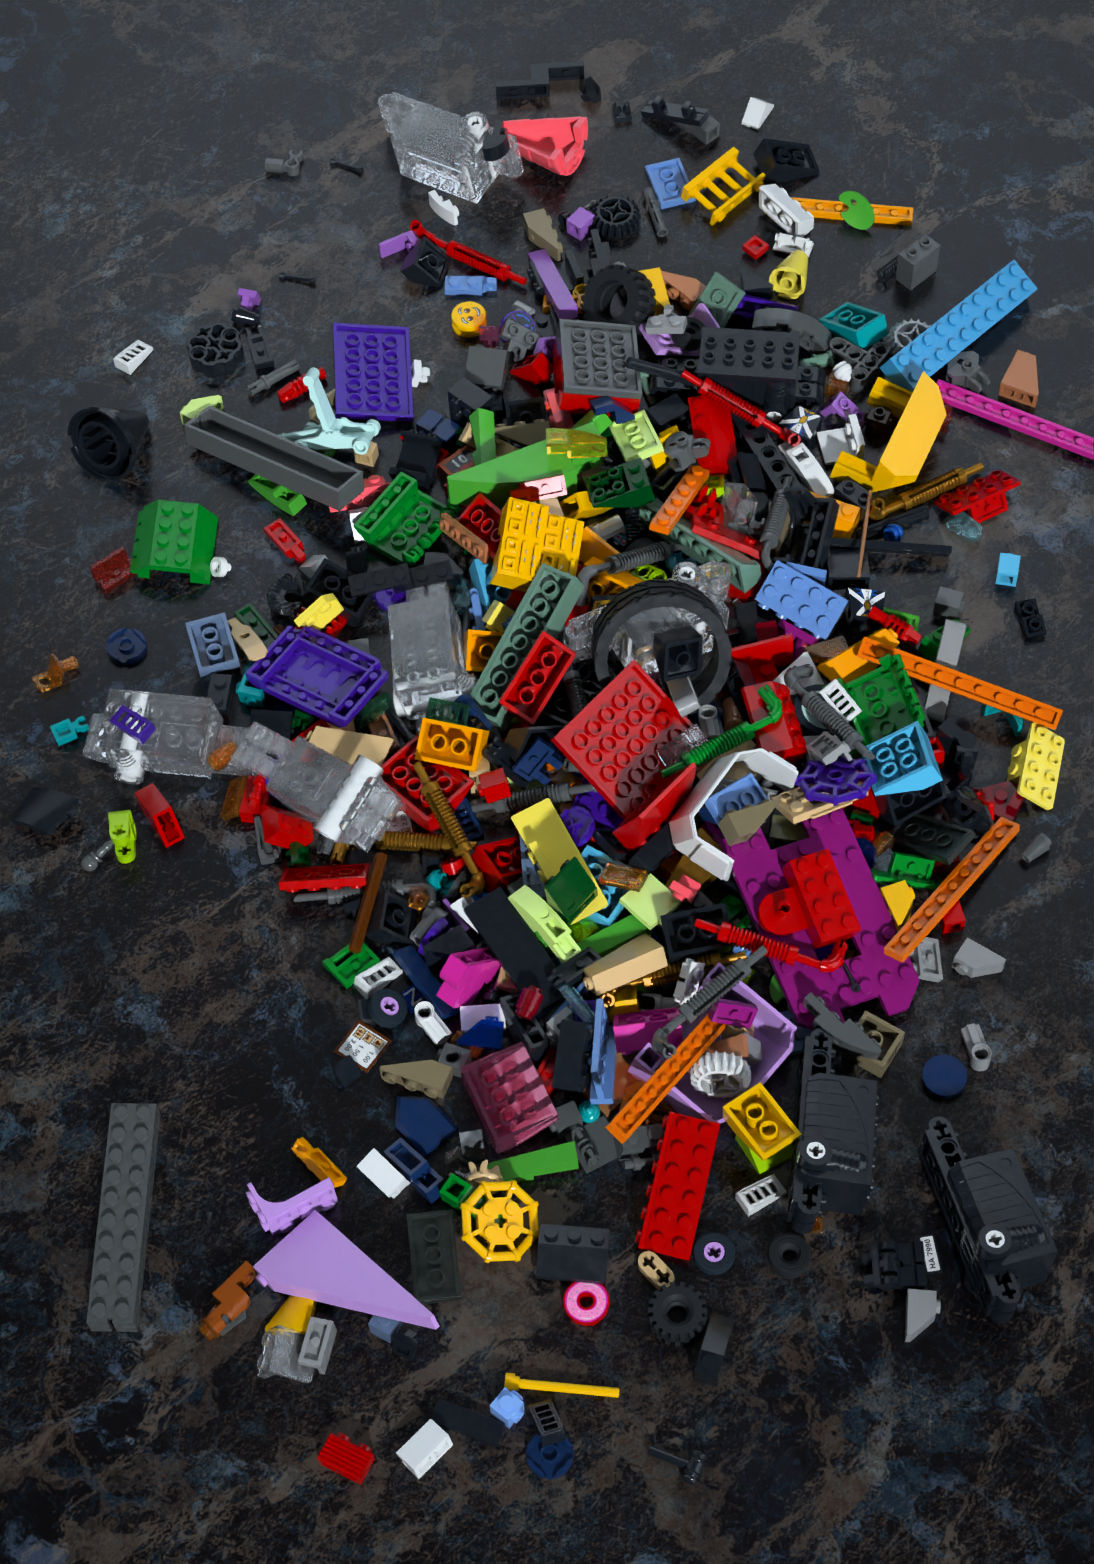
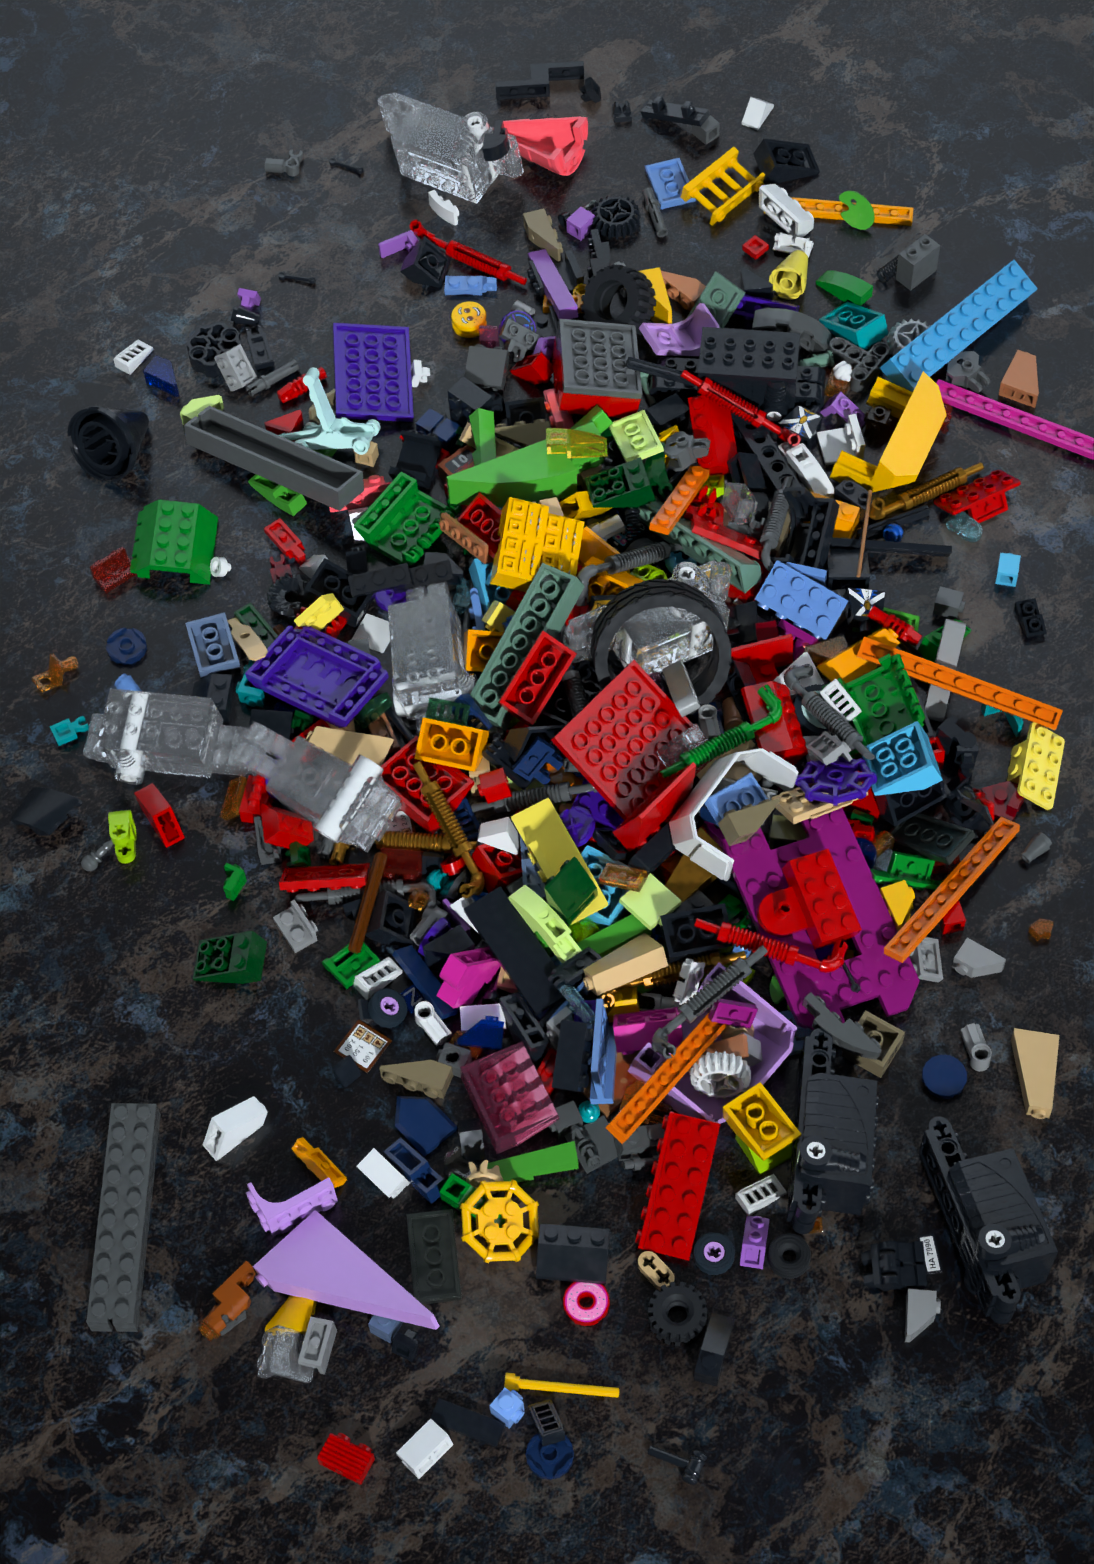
(126, 682): none -> medium blue cone
(140, 737): dark purple slope -> none
(161, 375): none -> clear blue slope
(222, 756): clear orange cone -> none
(231, 958): none -> dark green slope
(233, 1127): none -> white slope
(234, 882): none -> green bracket
(235, 368): none -> light grey bracket
(279, 568): none -> dark red plate
(286, 424): none -> red slope
(296, 927): none -> light grey bracket
(376, 631): none -> white sticker
(402, 863): none -> clear red bracket
(500, 835): none -> white slope
(529, 1002): dark red brick -> none
(541, 489): hinge -> none
(618, 411): dark blue slope -> none
(657, 472): none -> dark green piece
(666, 323): light grey hinge -> none
(678, 653): black slope -> none
(685, 889): coral bracket -> none
(692, 336): black tyre -> none
(754, 1242): none -> medium lavender bracket
(845, 287): none -> green slope
(1036, 1068): none -> tan slope
(1041, 929): none -> clear orange piece

